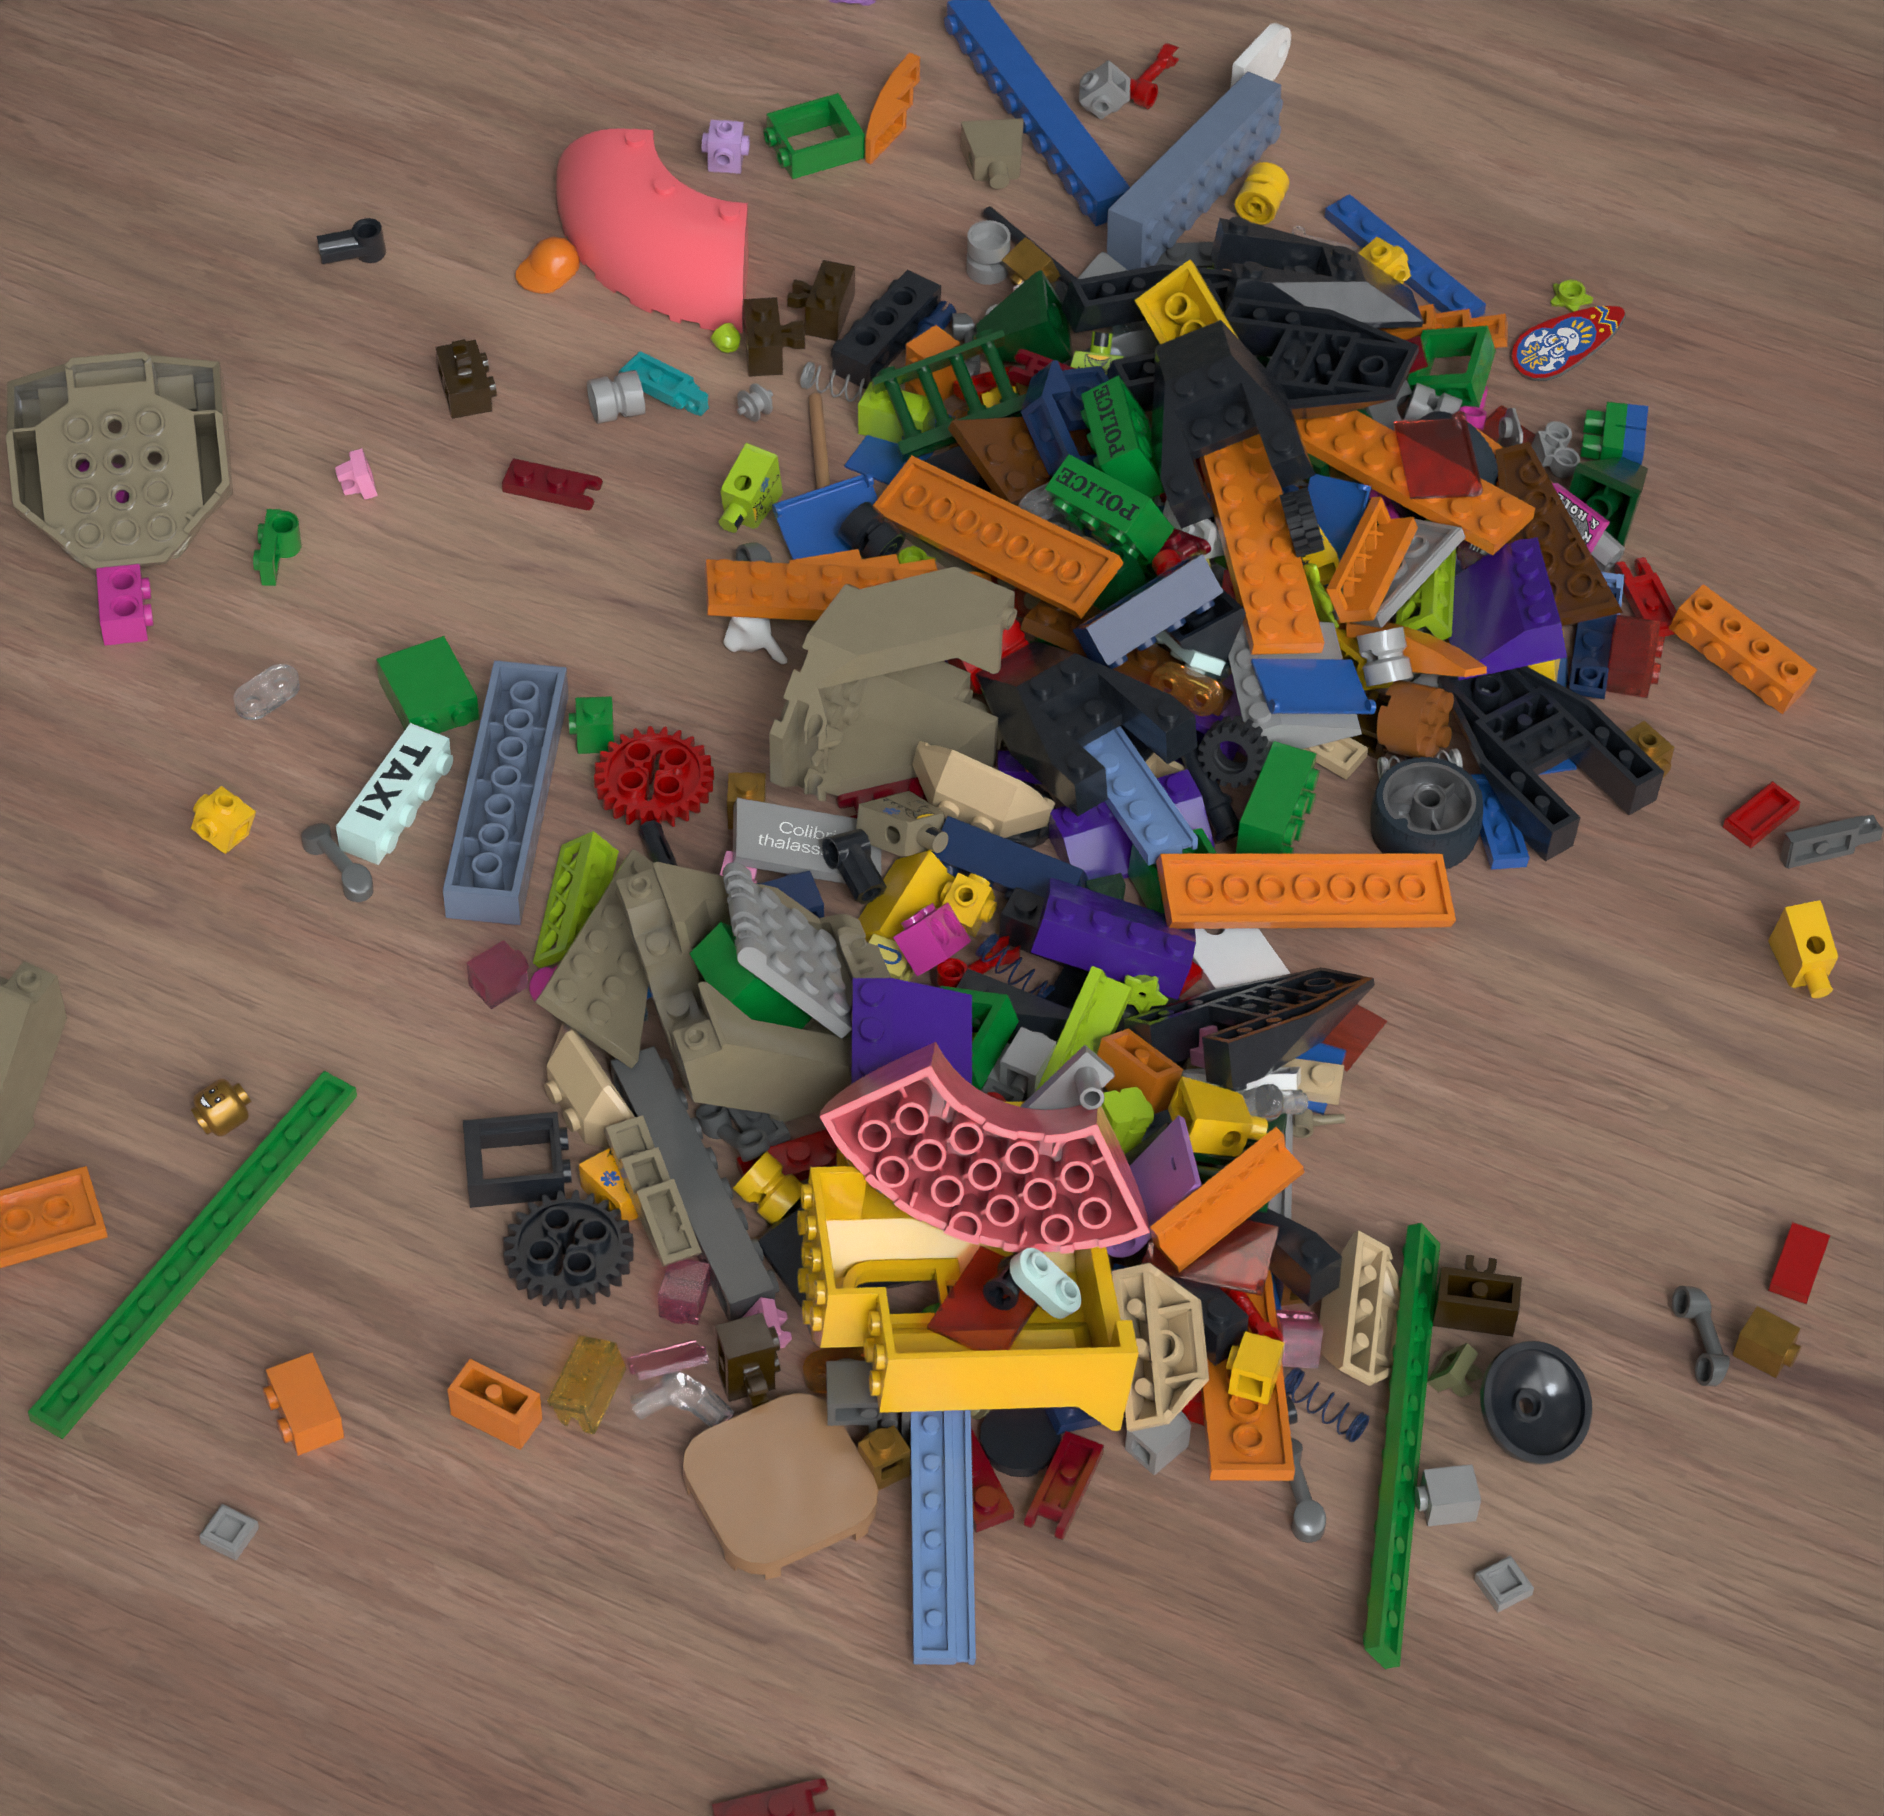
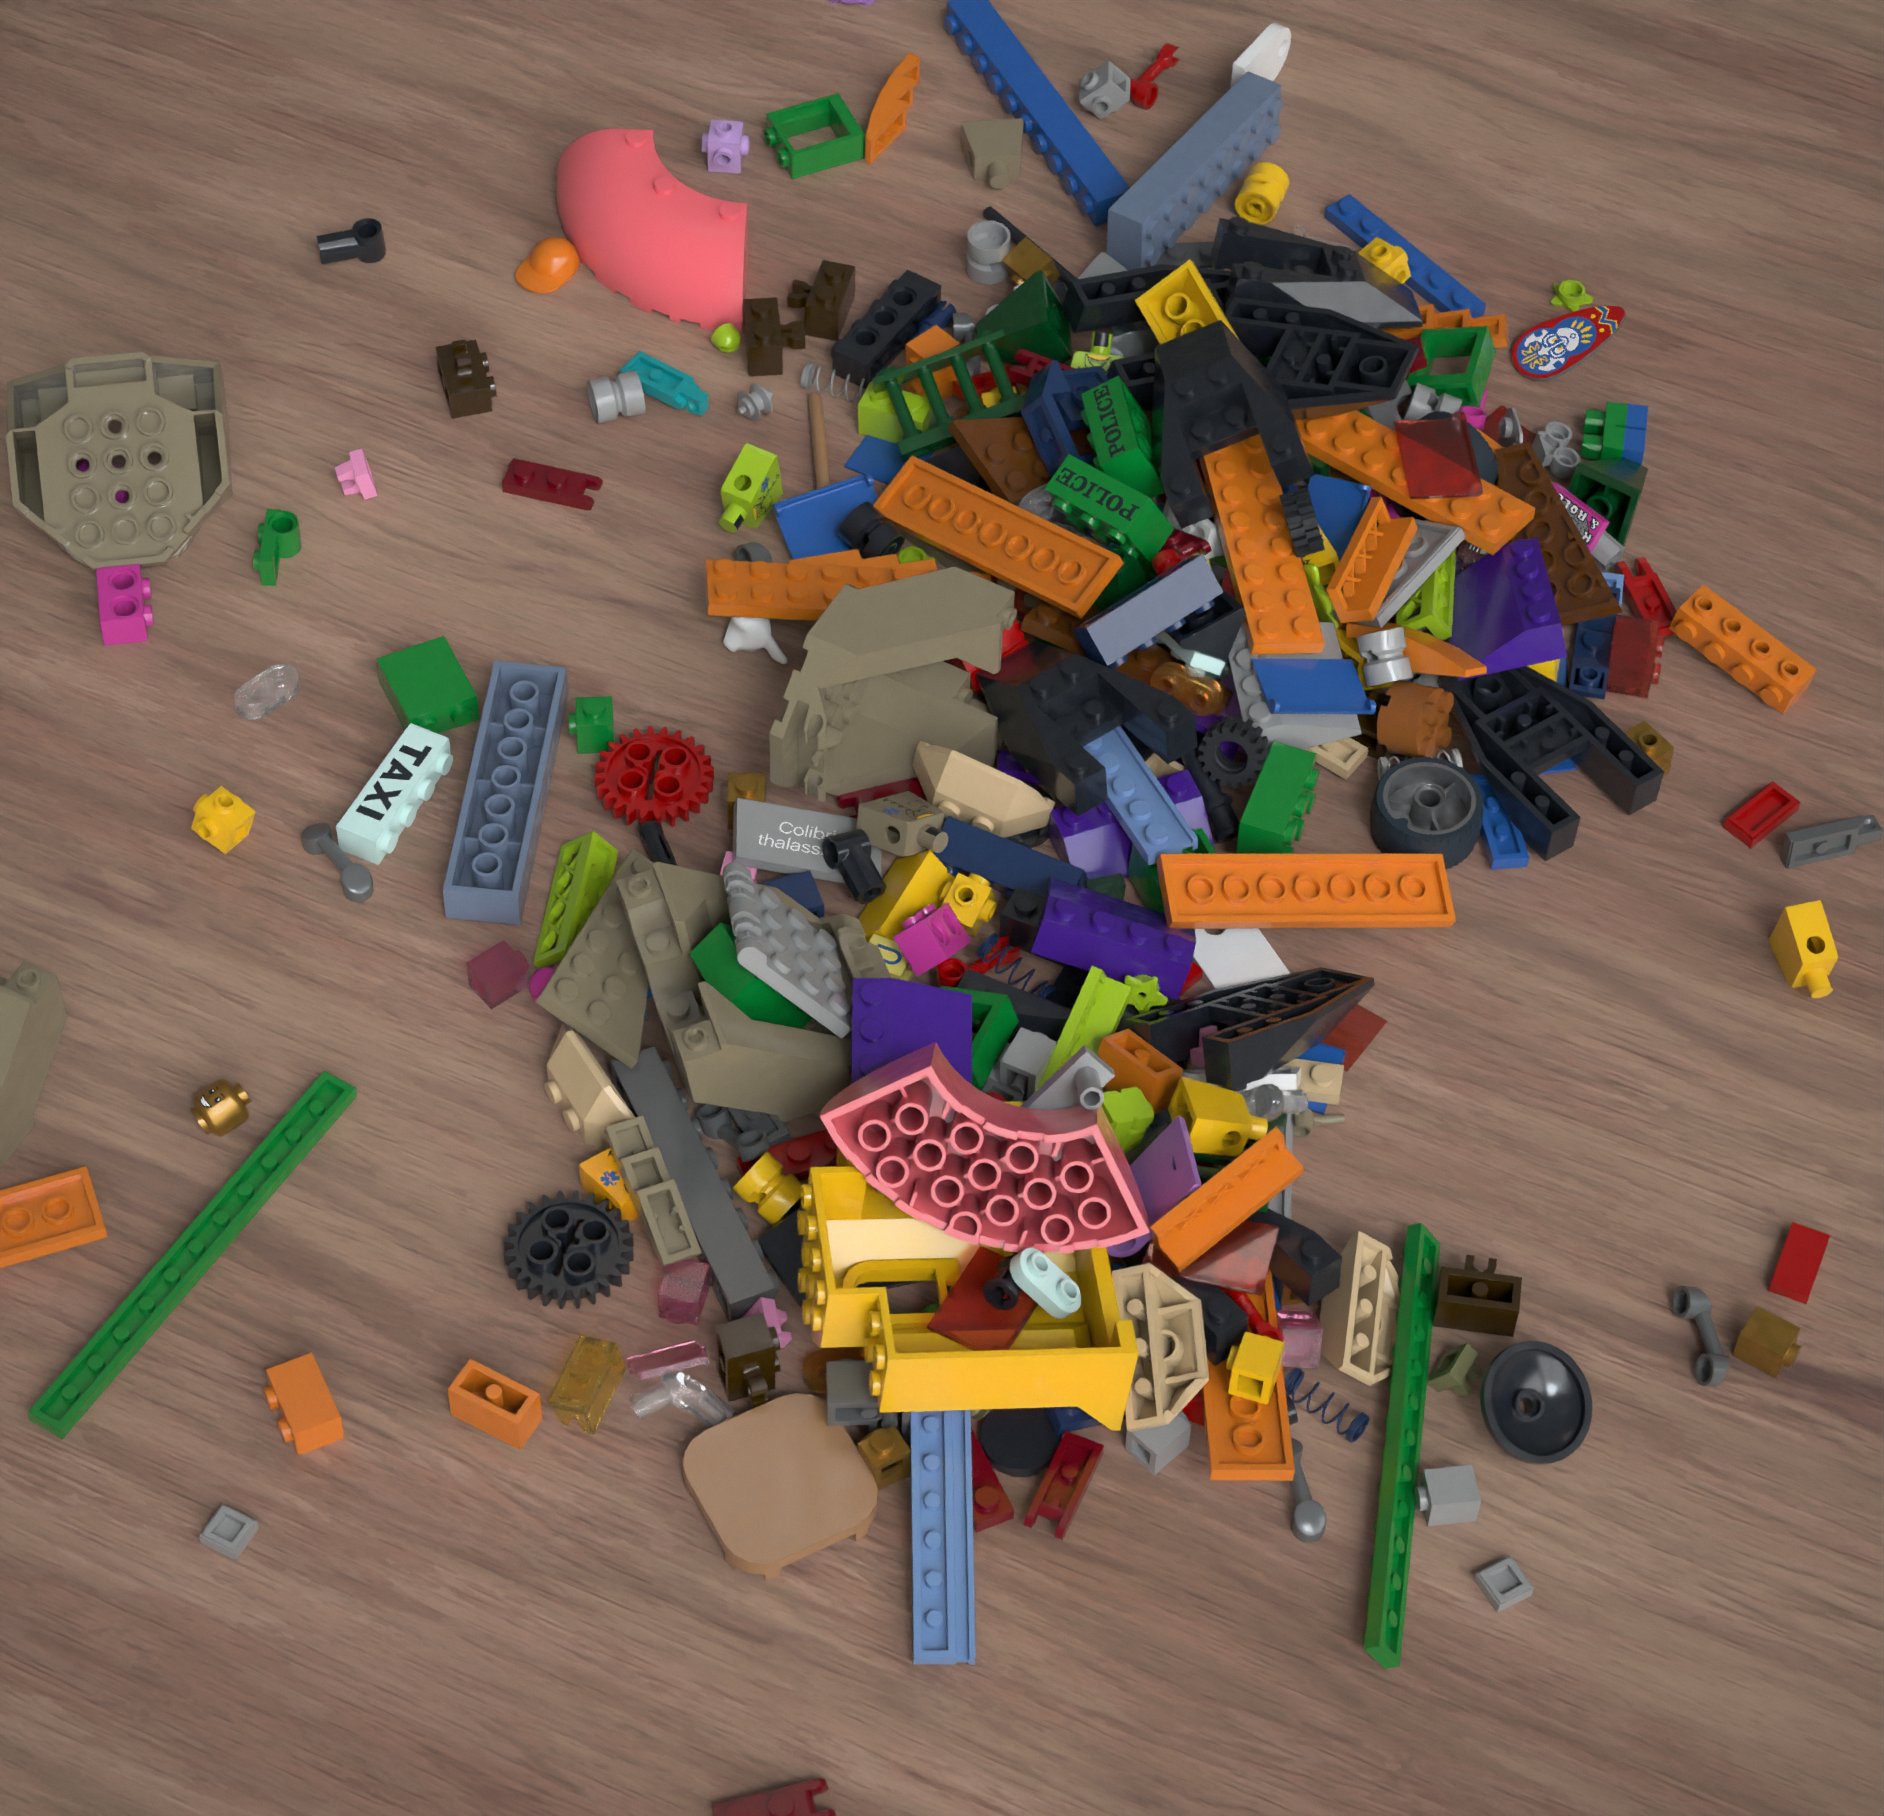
(510, 1132): black window -> none

